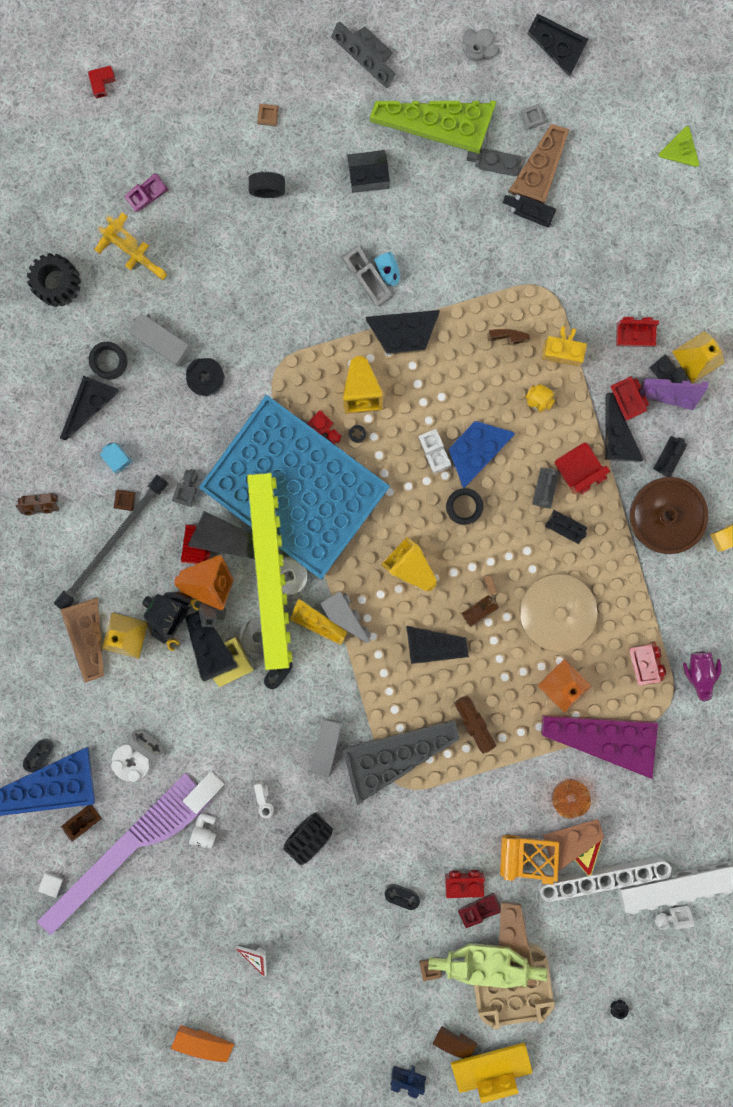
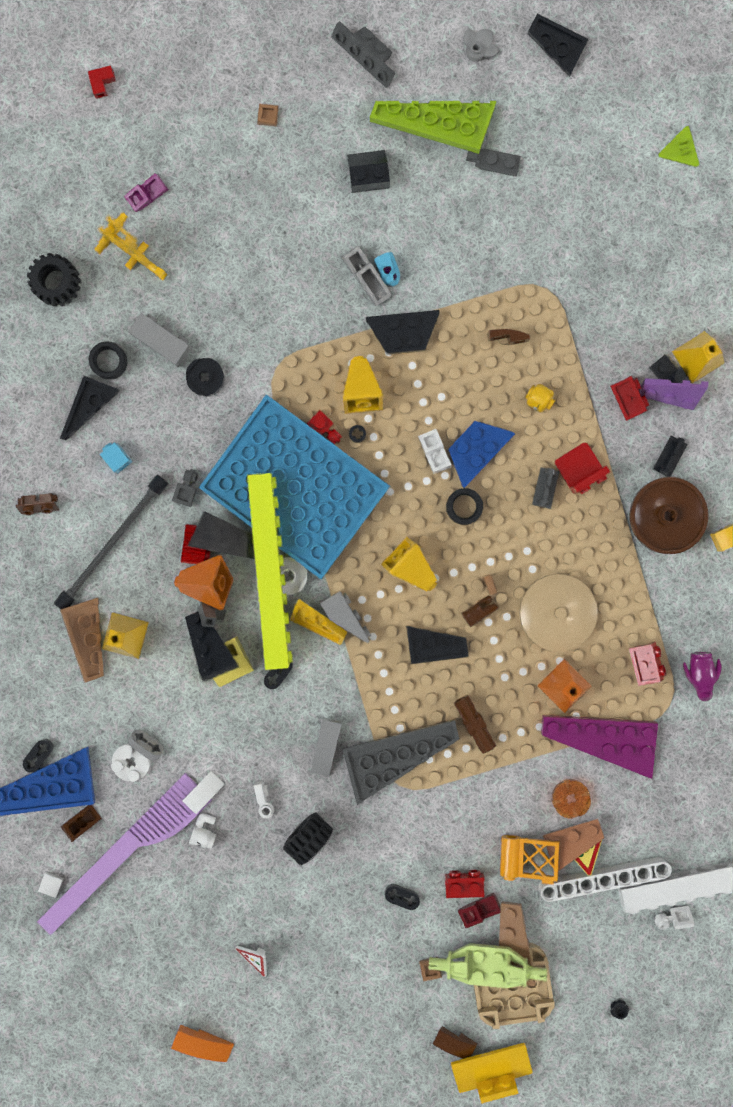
(124, 500): reddish brown tile -> none
(166, 614): black torso -> none
(248, 641): light grey plate -> none
(266, 185): black tyre -> none
(407, 1080): dark blue hips -> none
(530, 209): black hinge -> none
(532, 116): light grey tile -> none
(540, 168): medium nougat wing -> none
(563, 349): yellow brick -> none
(566, 527): black hinge -> none
(618, 437): black wing -> none
(636, 332): red bracket -> none

